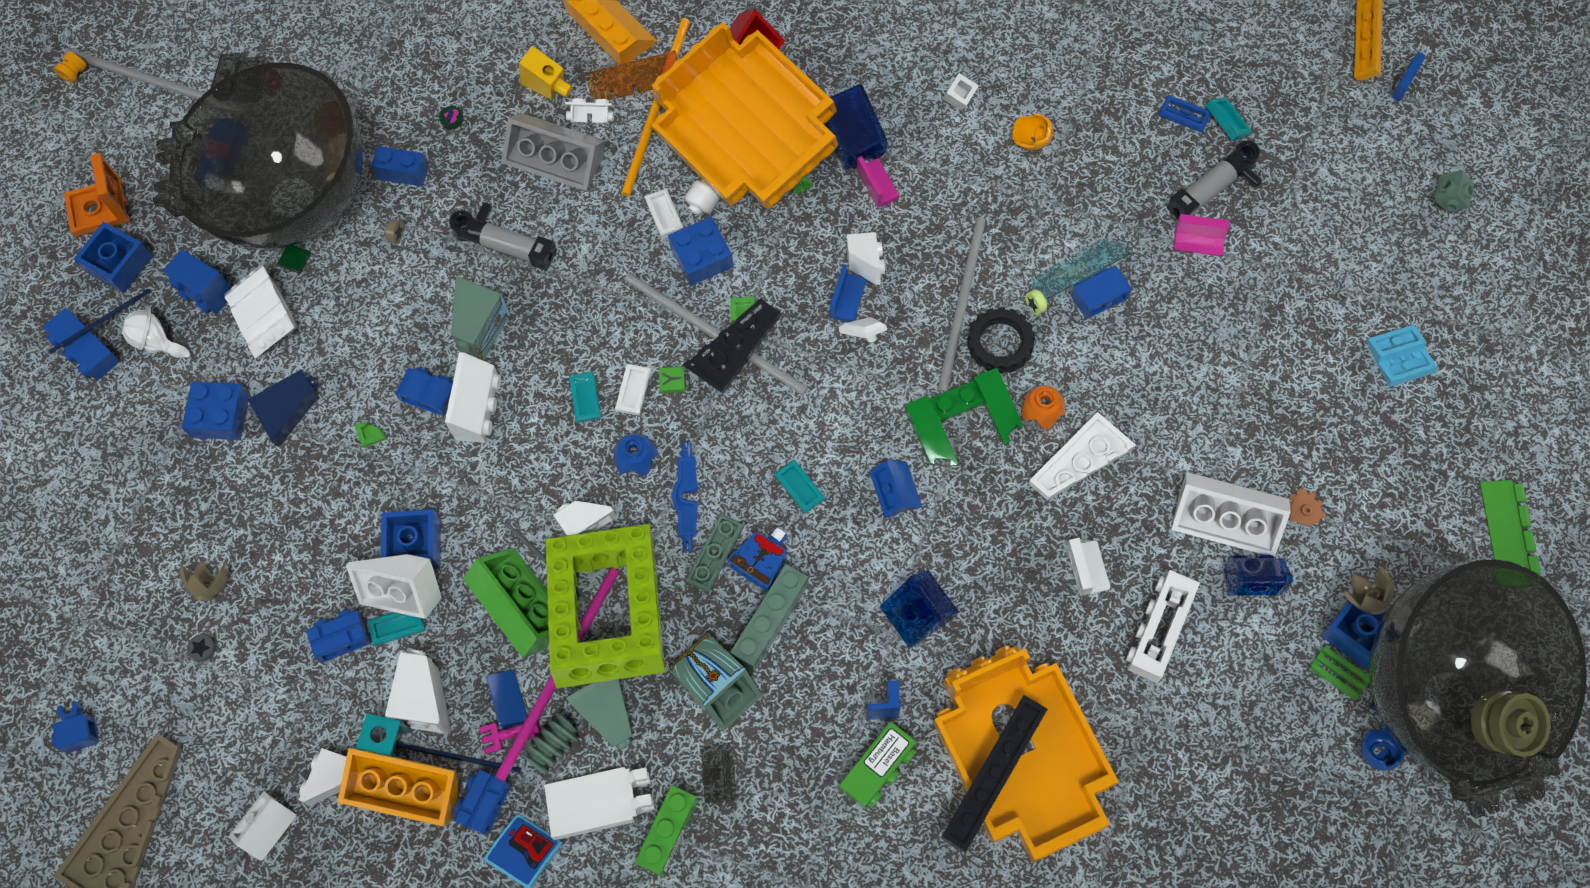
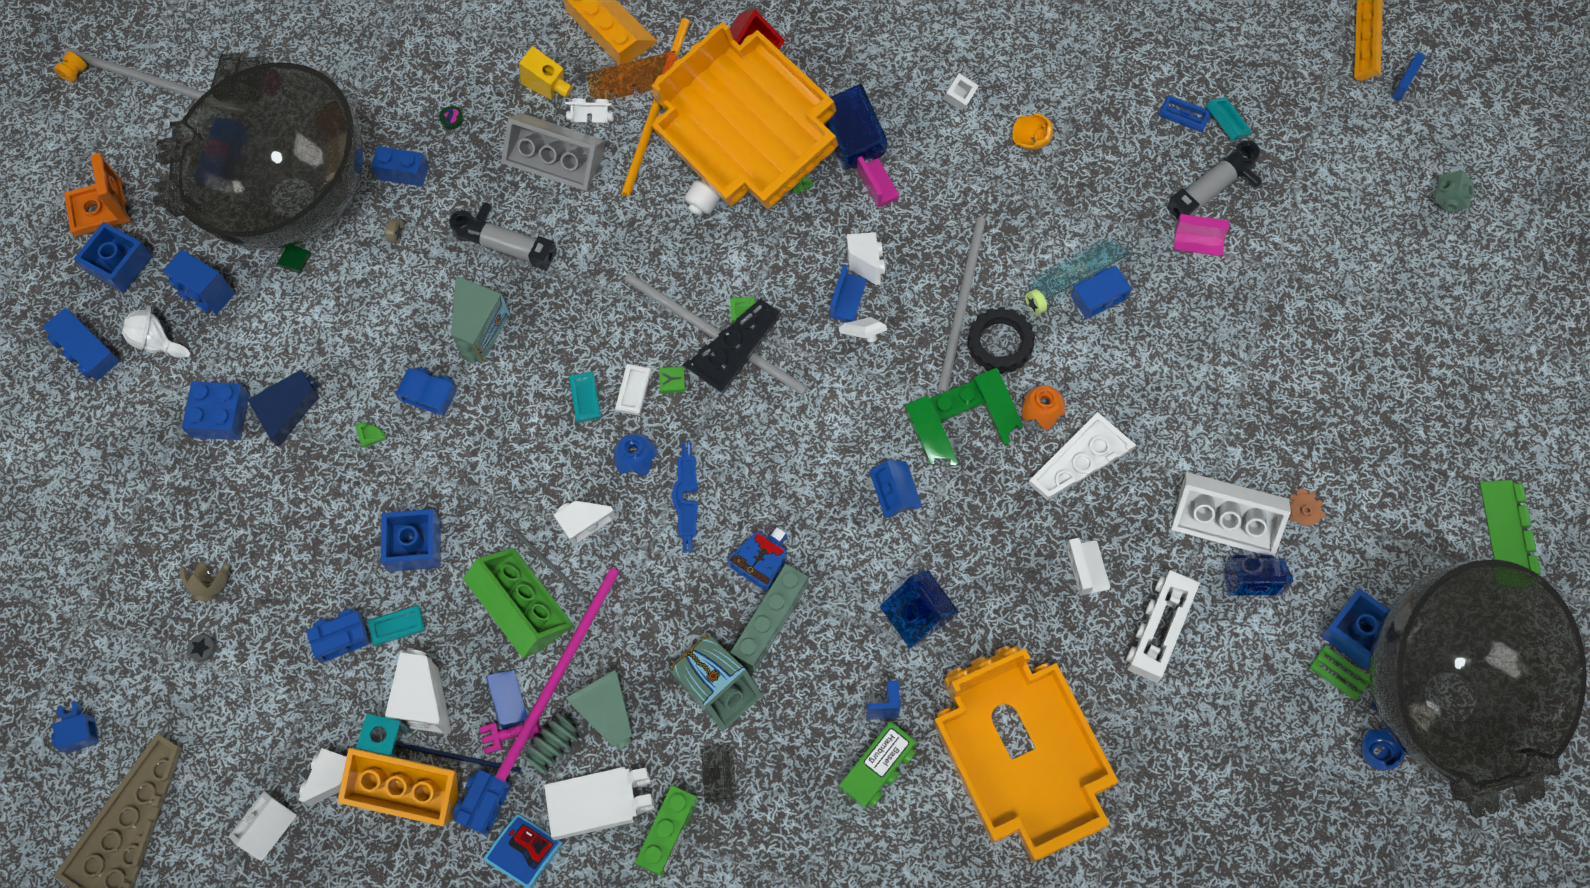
(99, 321): dark blue piece -> none
(260, 310): white slope -> none
(396, 584): white slope -> none
(472, 399): white slope -> none
(611, 658): lime brick -> none
(663, 212): white tile -> none
(700, 251): blue brick -> none
(709, 566): sand green tile -> none
(799, 486): teal tile -> none
(994, 774): black plate -> none
(1371, 596): dark tan piece -> none
(1402, 355): medium azure slope -> none
(1510, 722): olive wheel -> none

